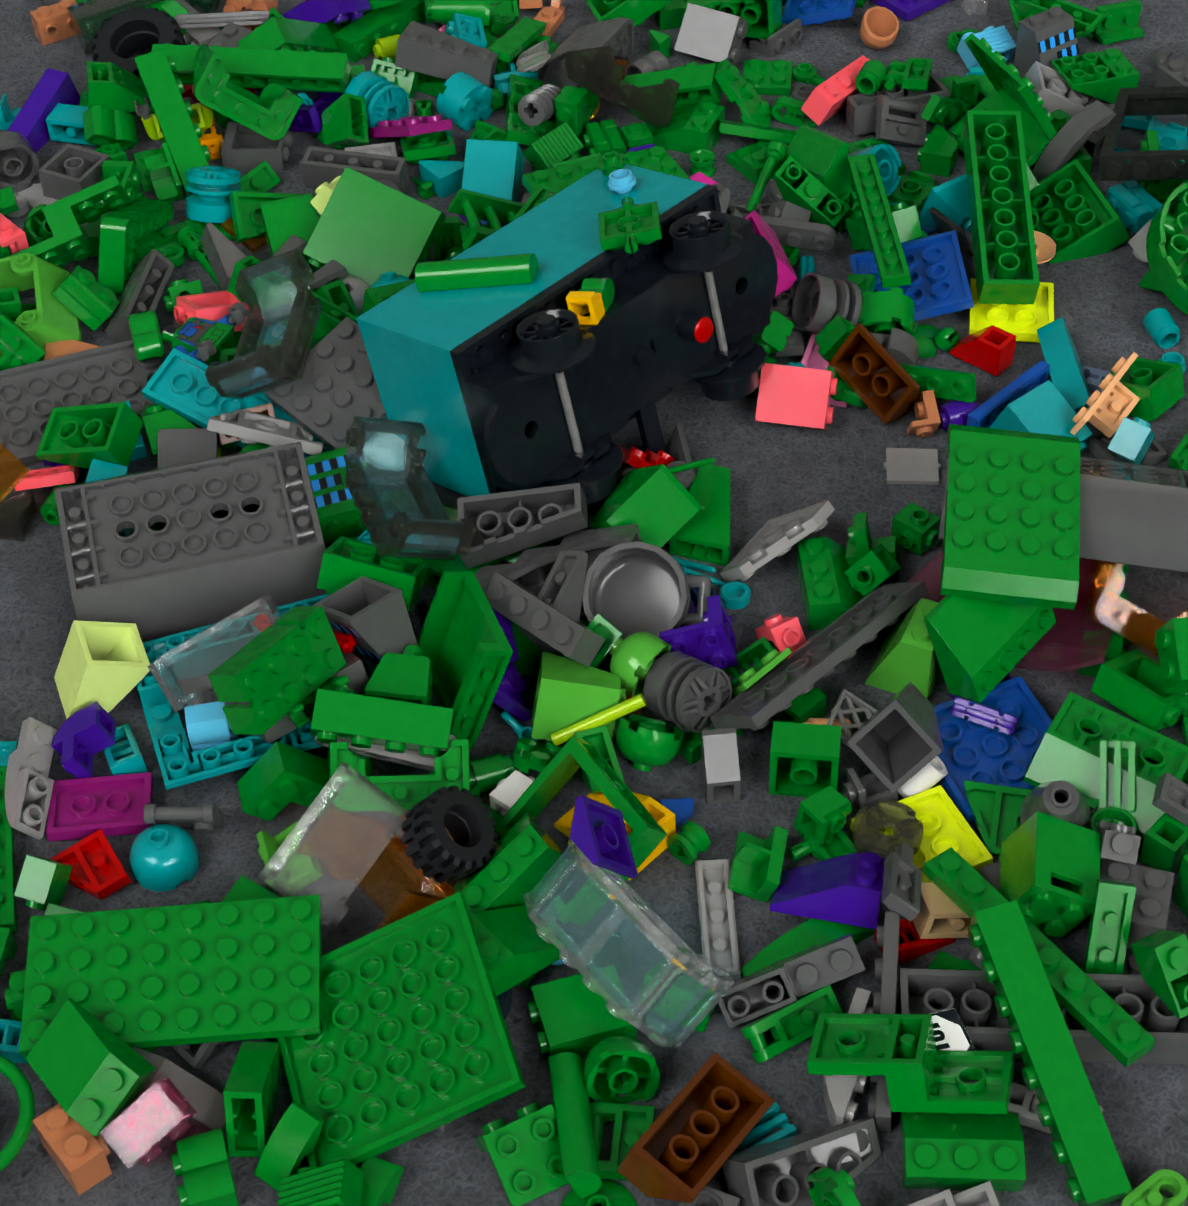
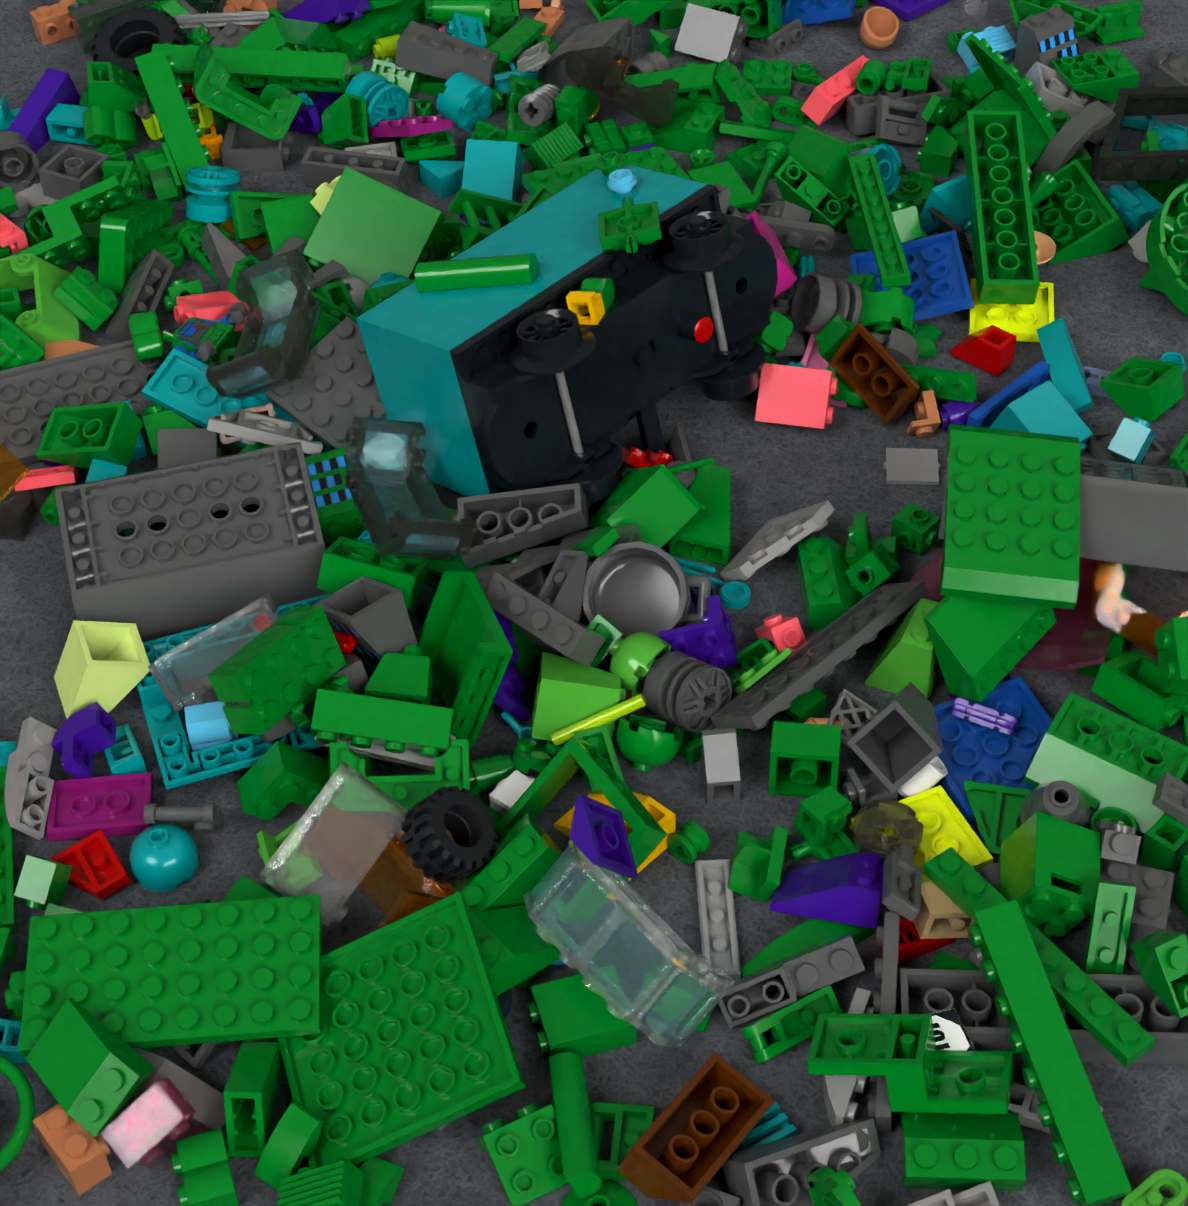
(198, 36): none -> green plate
(259, 179): green panel -> none
(423, 188): green hand -> none
(597, 542): none -> green slope
(621, 1067): green cylinder -> none
(681, 807): blue tile -> none
(726, 176): none -> green piece
(942, 336): green hinge -> none
(975, 87): none -> green brick
(1041, 188): none -> green cone
(1111, 404): light nougat bracket -> none
(1117, 745): tile -> none
(1161, 328): teal brick -> none

